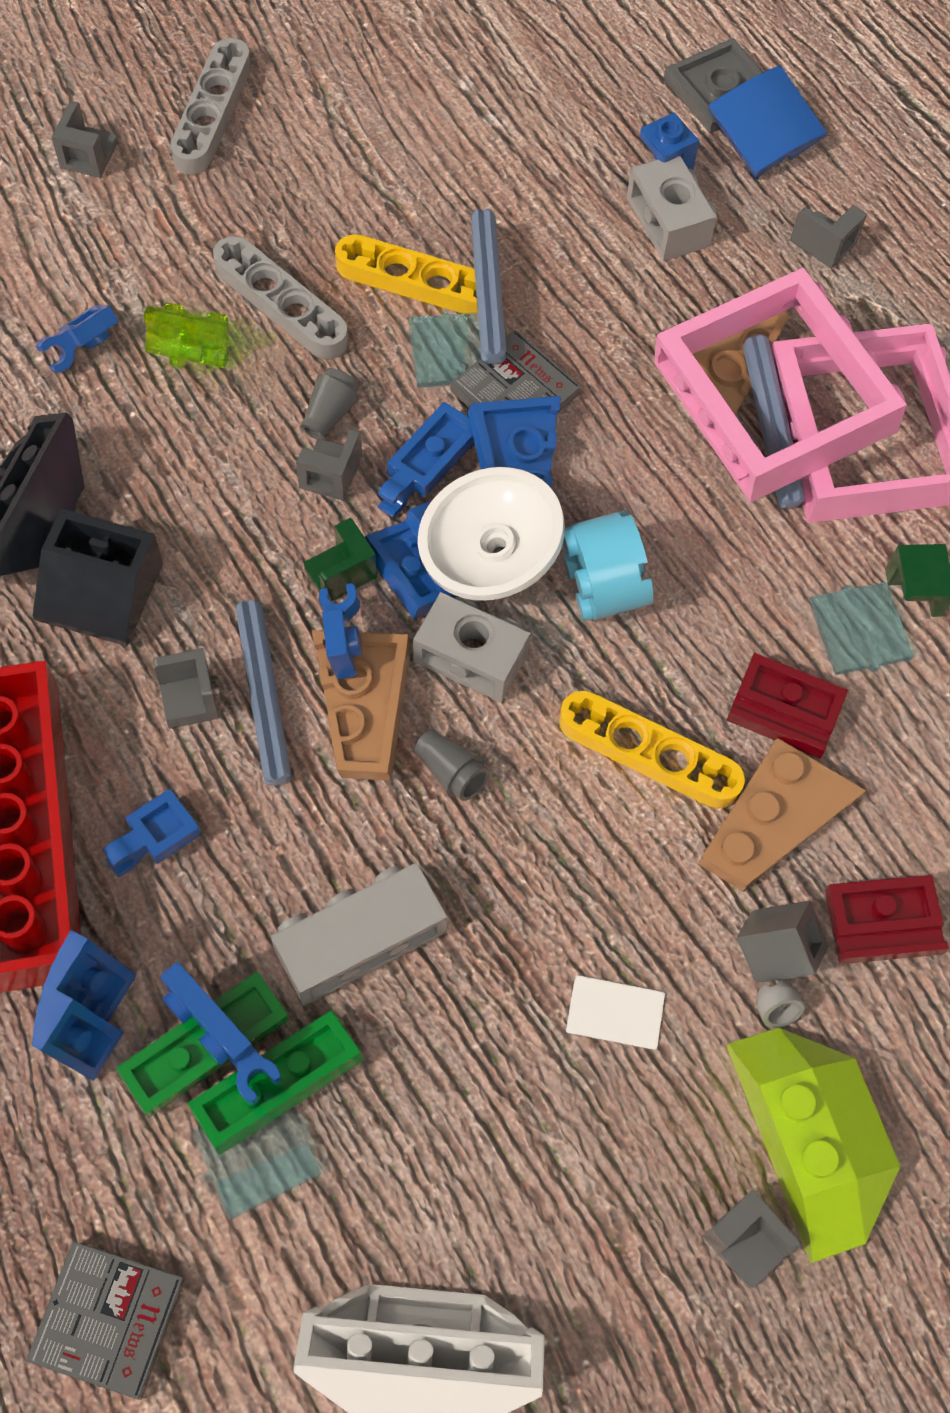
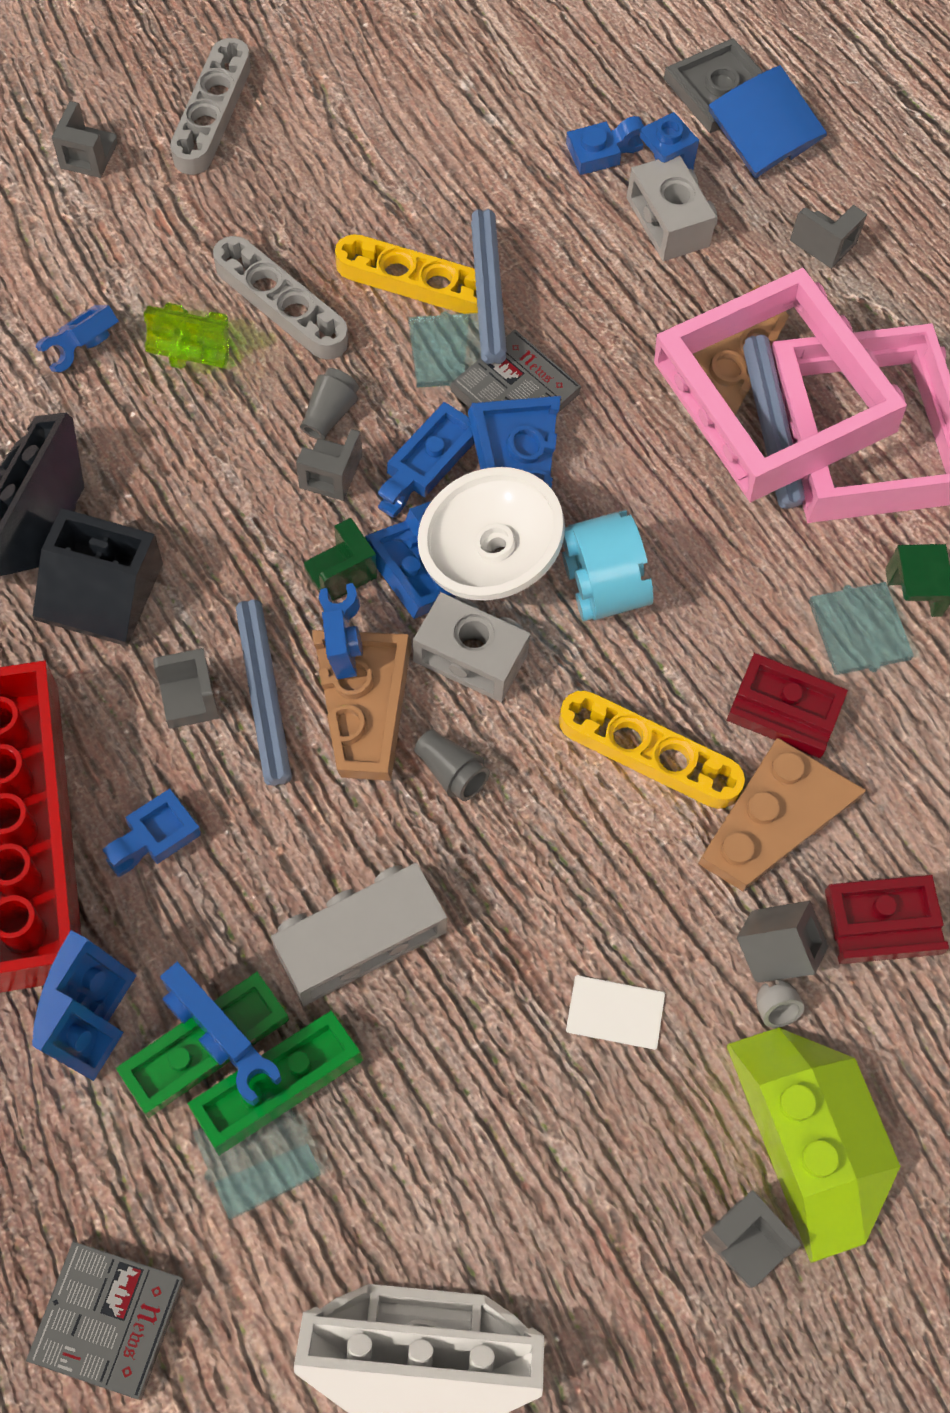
(600, 148): none -> blue plate

